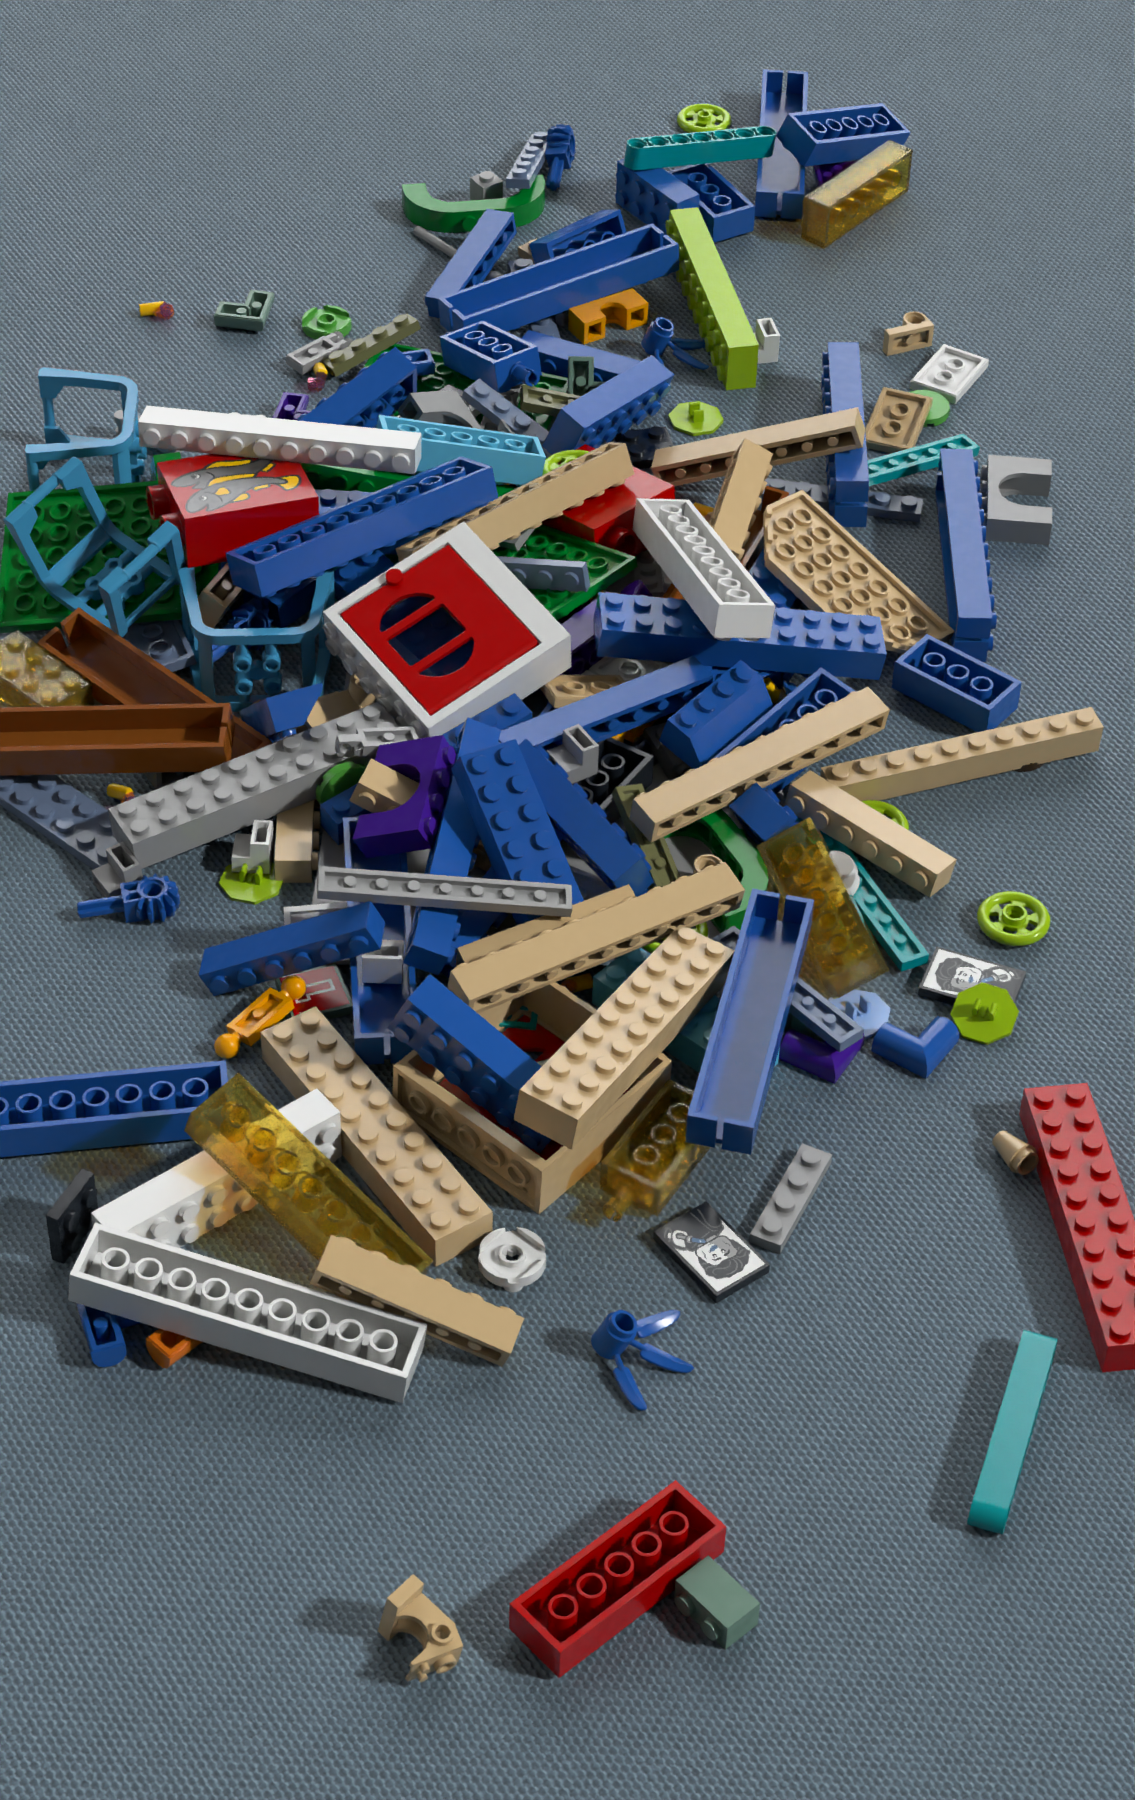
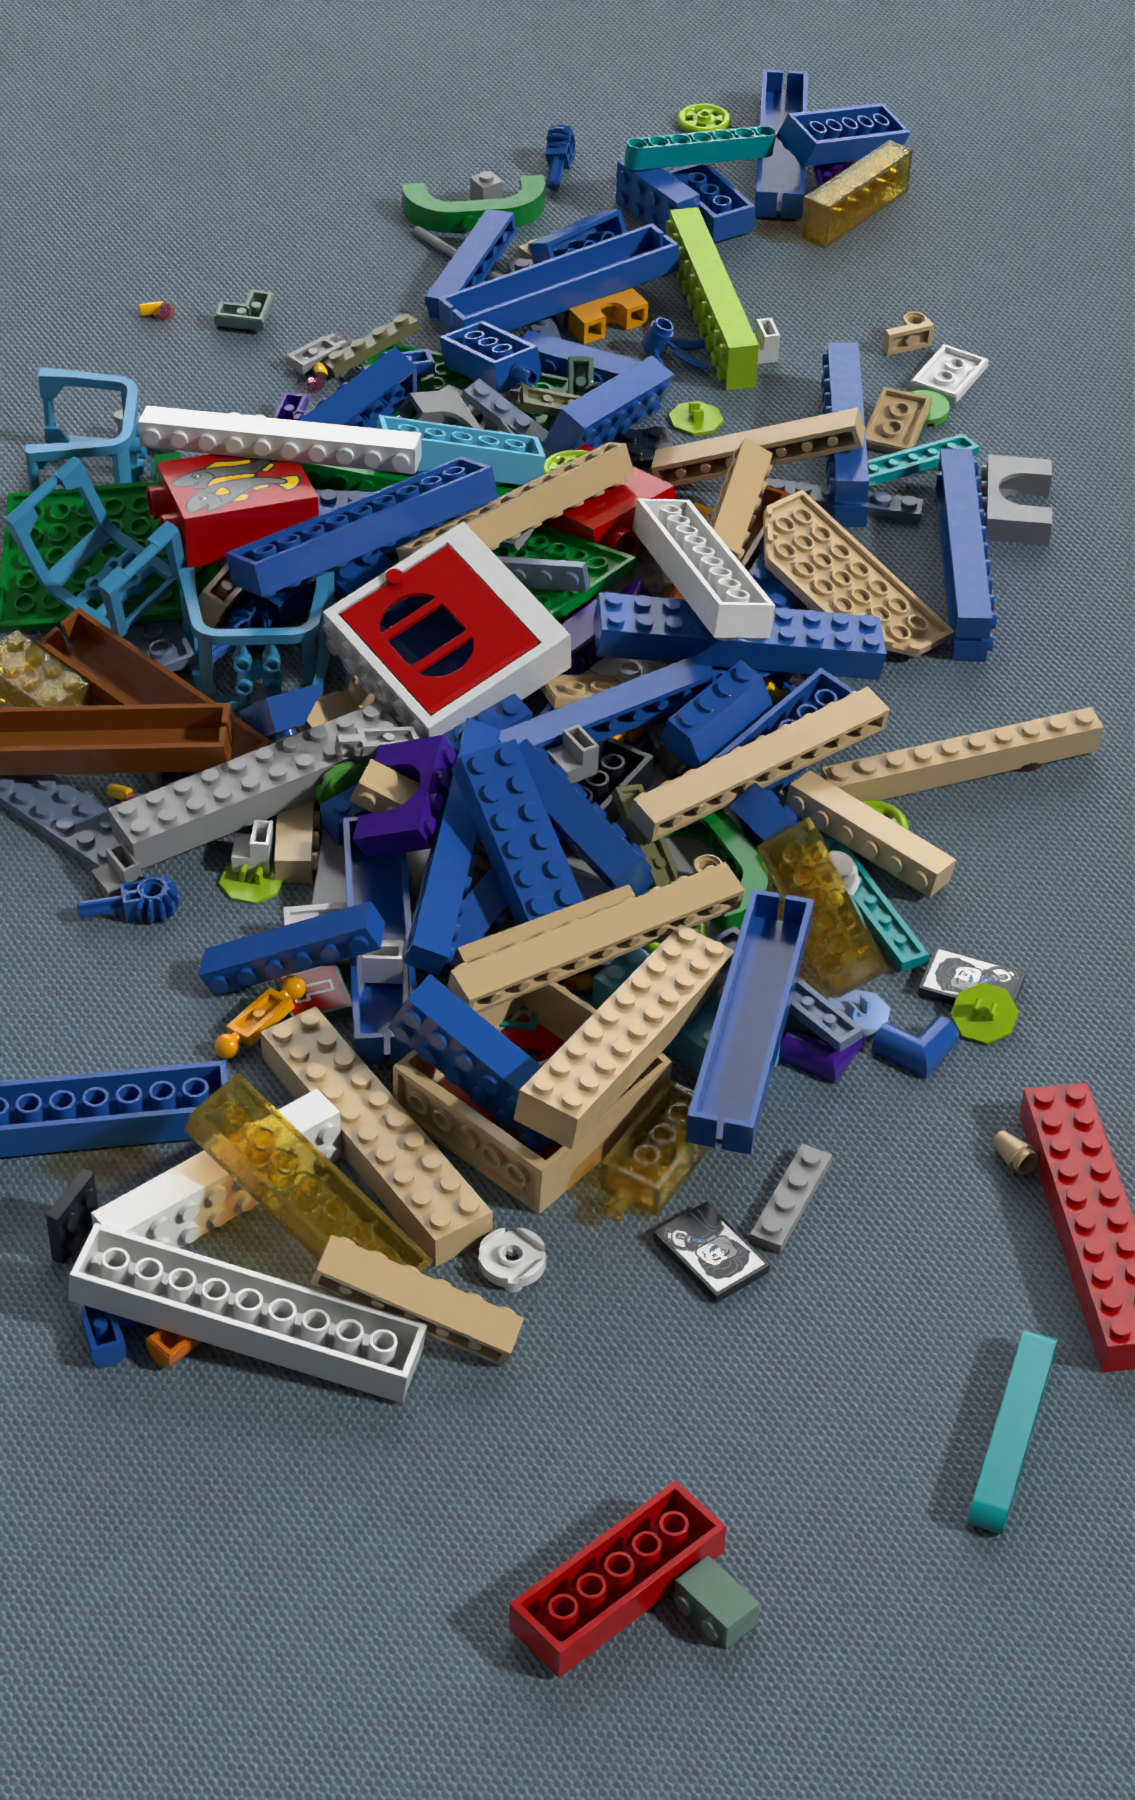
(326, 321): bright green tile -> none
(414, 1613): tan tile -> none
(444, 891): light grey plate -> none
(528, 163): sand blue plate -> none
(618, 1333): blue plant -> none
(956, 684): blue brick -> none
(1013, 918): lime plate -> none

